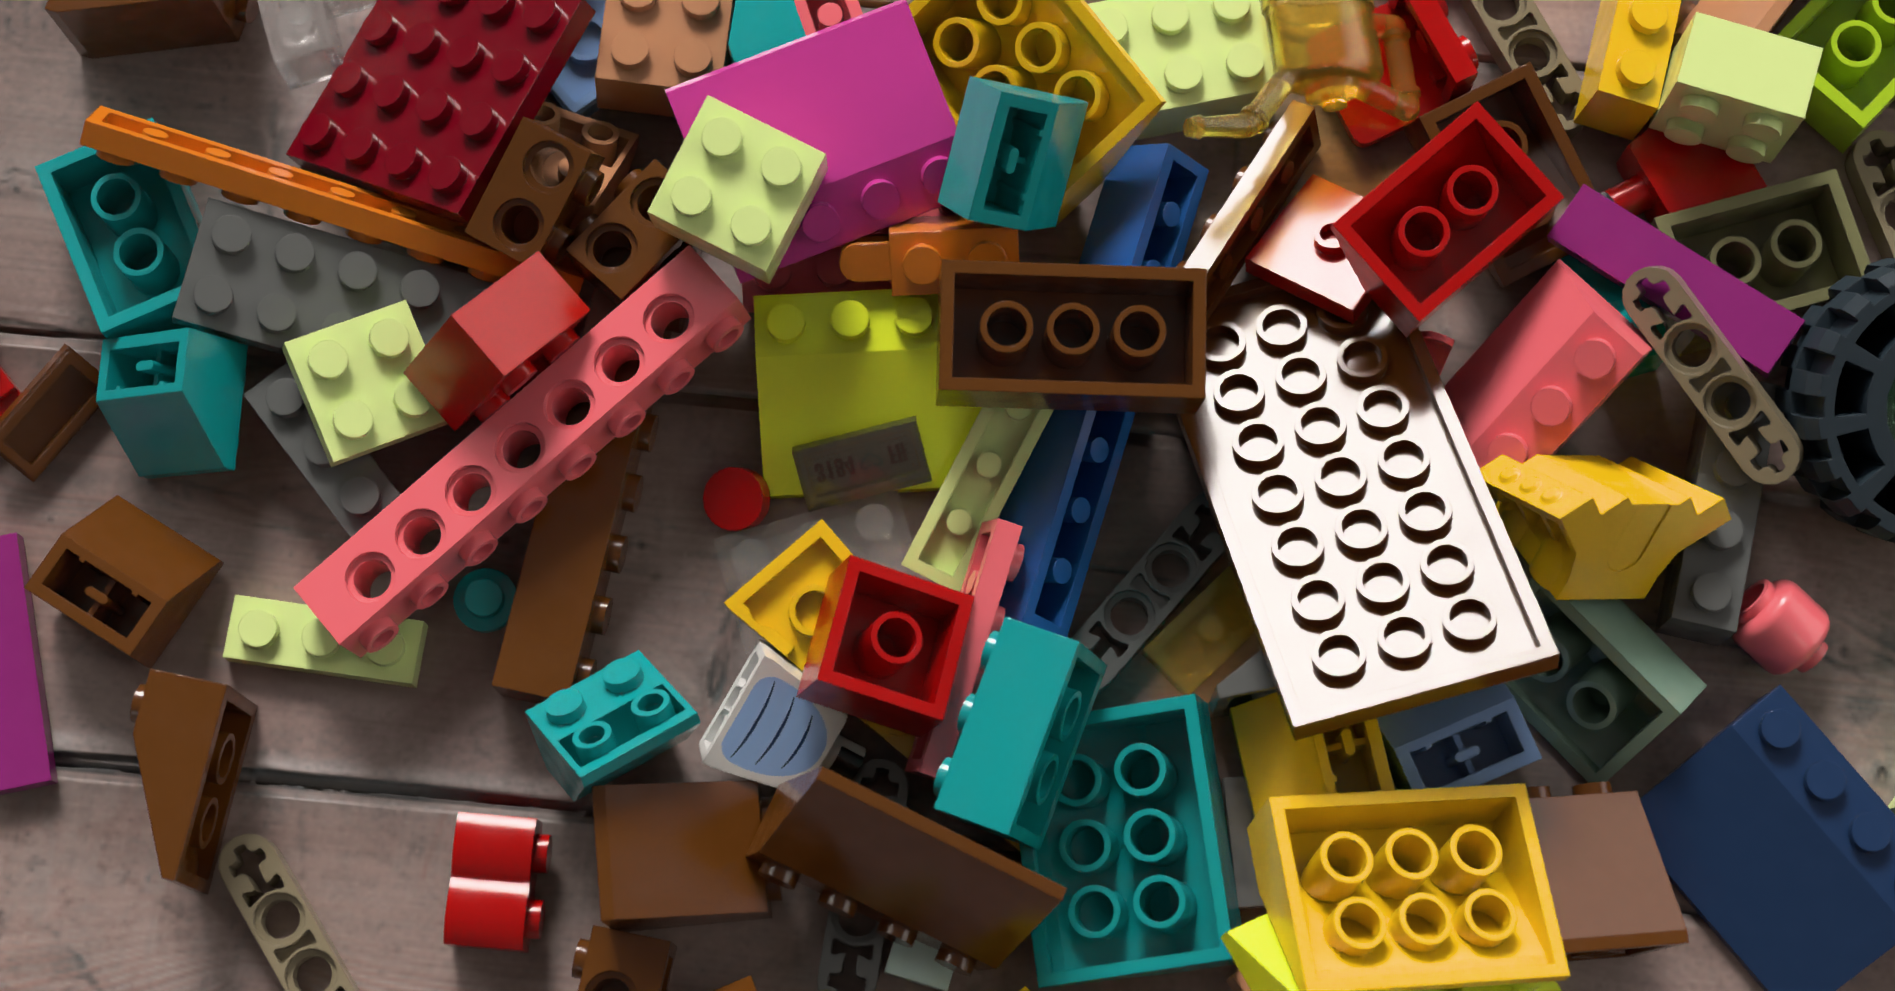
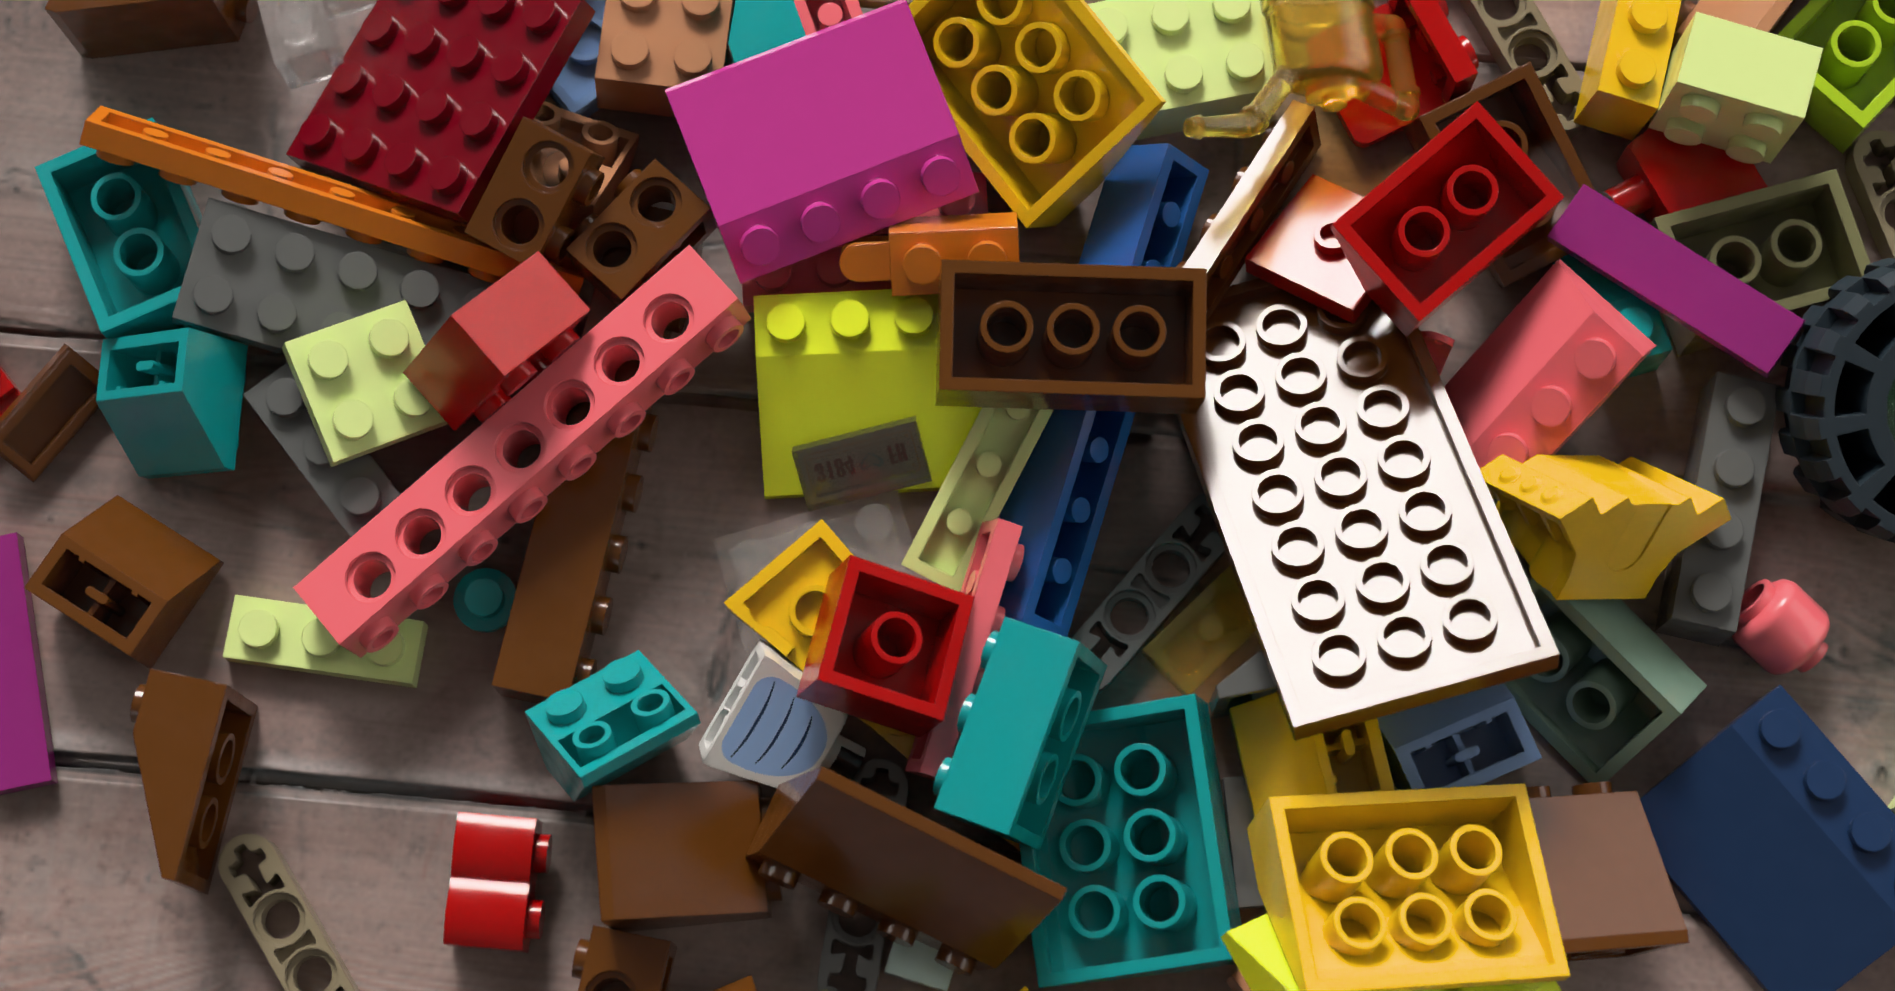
(736, 498): red tile -> none
(738, 189): yellowish green brick -> none
(1011, 155): teal slope -> none
(1704, 380): dark tan beam -> none

